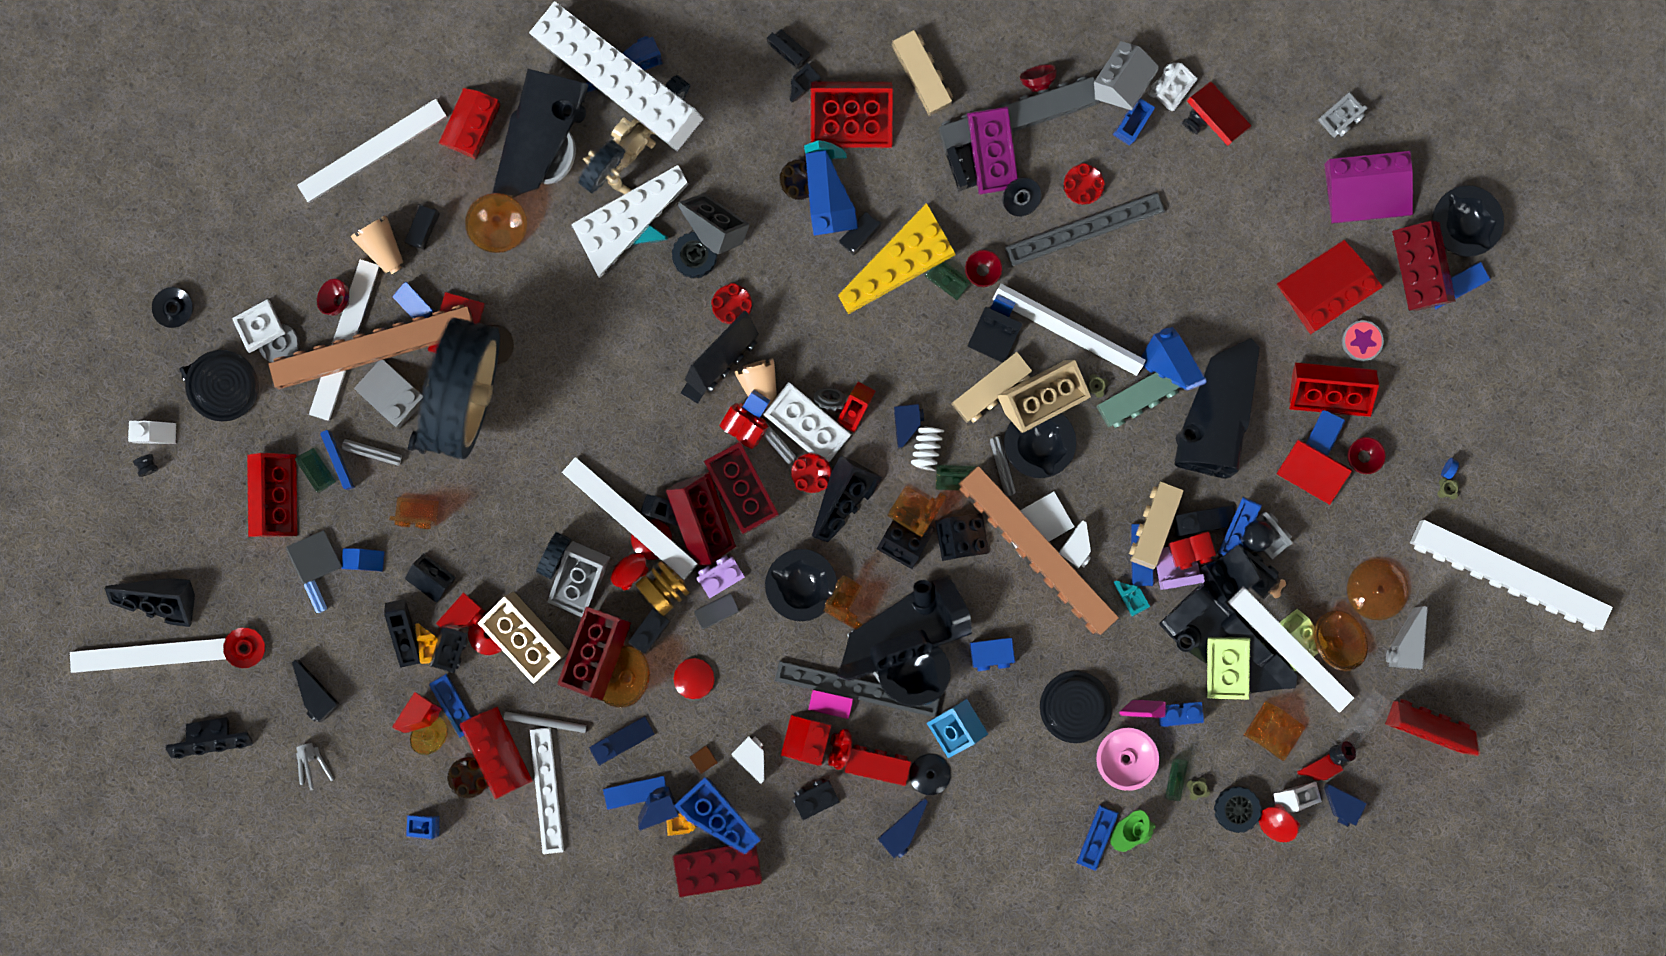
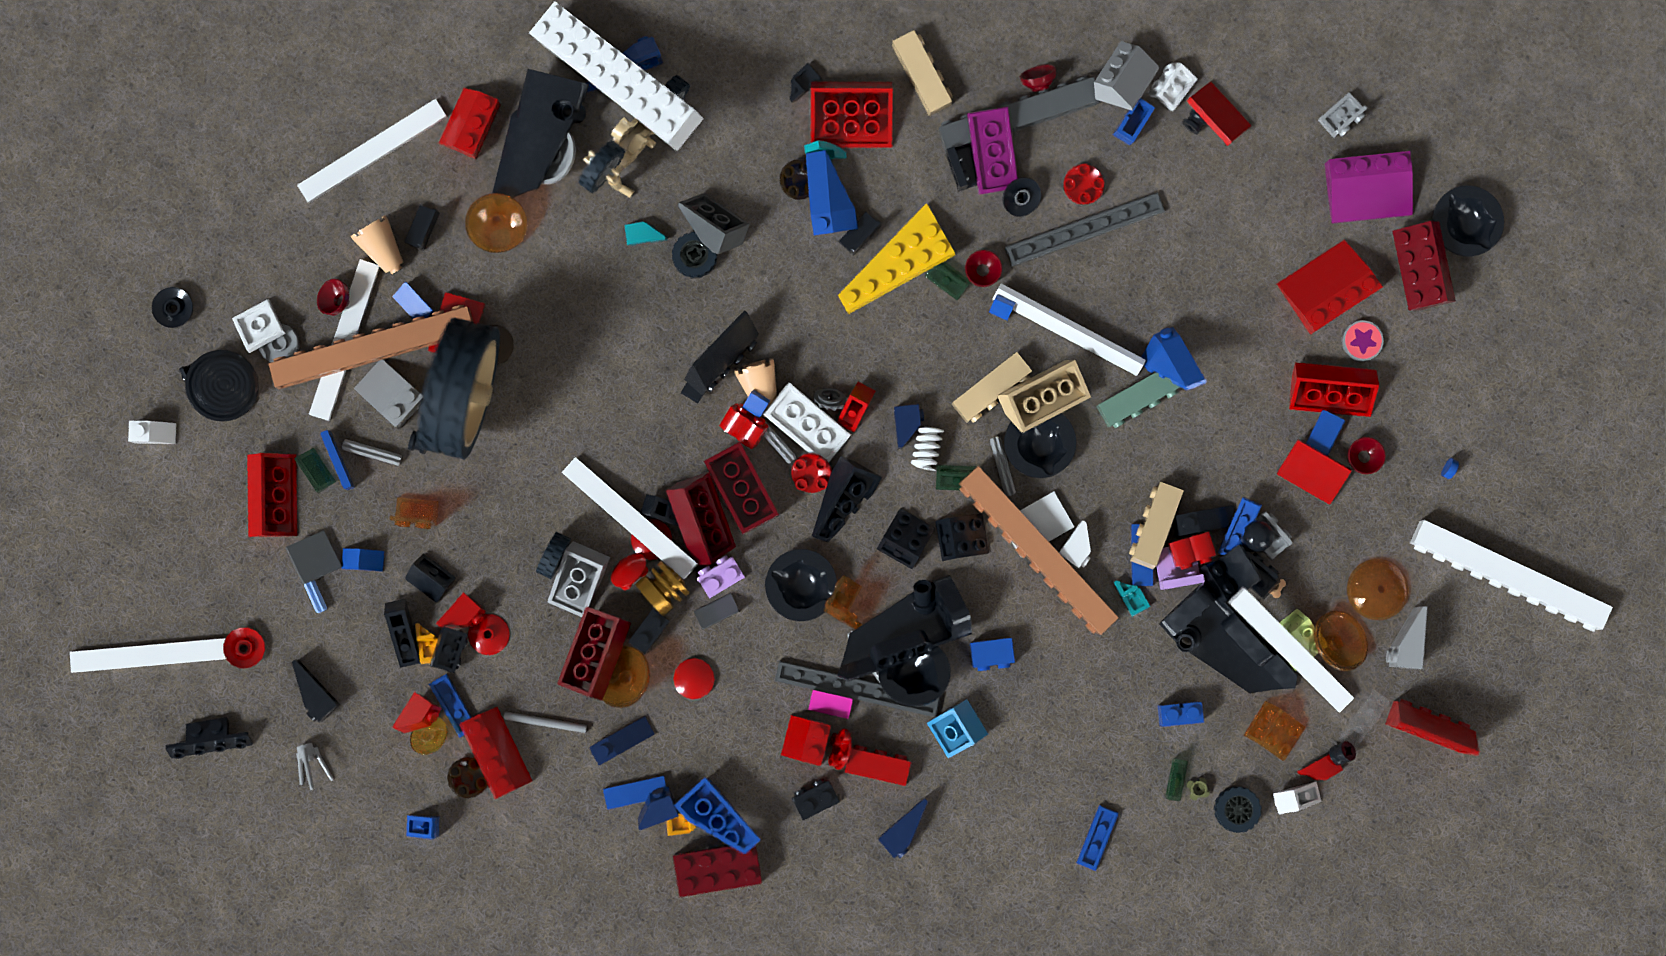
(145, 465): black wheel -> none
(162, 597): black wedge -> none
(523, 637): tan slope -> none
(546, 790): white tile -> none
(621, 222): white wing -> none
(703, 759): reddish brown tile -> none
(731, 302): red dish -> none
(751, 757): white slope -> none
(788, 48): black bracket -> none
(915, 510): clear orange bracket -> none
(927, 763): black dish -> none
(994, 335): black bracket -> none
(1075, 707): black piece -> none
(1102, 383): olive plate -> none
(1132, 831): bright green piece -> none
(1142, 762): bright pink dish -> none
(1144, 708): dark pink slope -> none
(1220, 413): black panel -> none
(1228, 668): yellowish green tile -> none
(1278, 824): red dish -> none
(1344, 806): dark blue slope -> none
(1452, 484): olive plate -> none
(1468, 280): blue tile -> none

